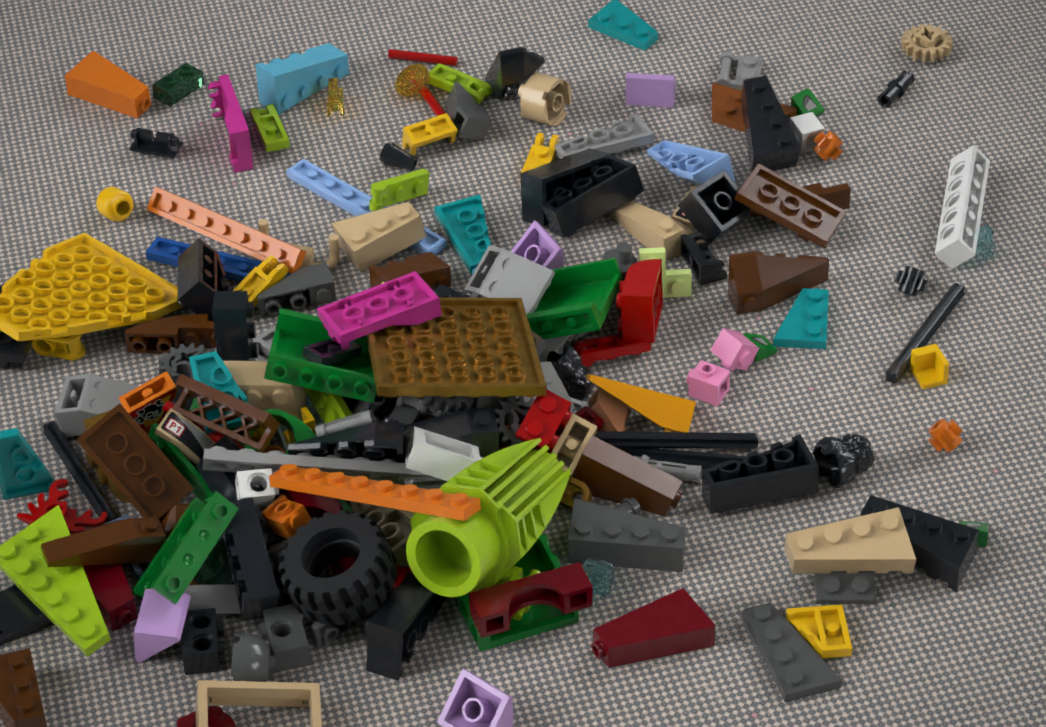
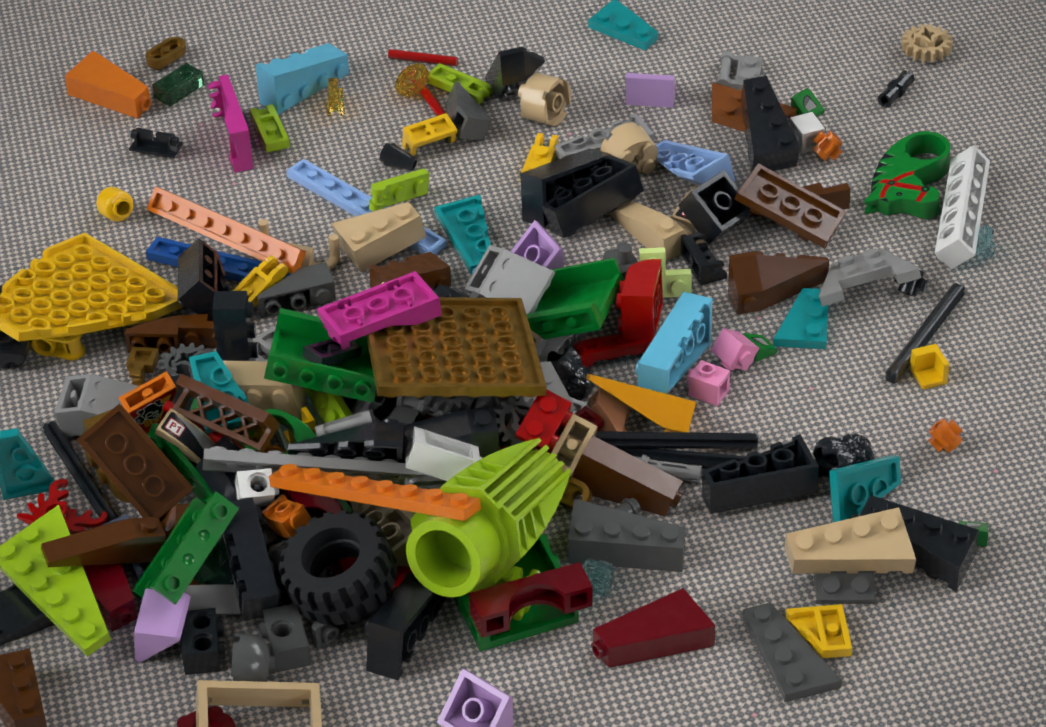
(141, 361): none -> pearl gold plate
(165, 52): none -> pearl gold plate
(632, 145): none -> tan brick
(677, 343): none -> medium azure wedge
(855, 483): none -> teal wing
(864, 268): none -> light grey wing
(901, 180): none -> green animal

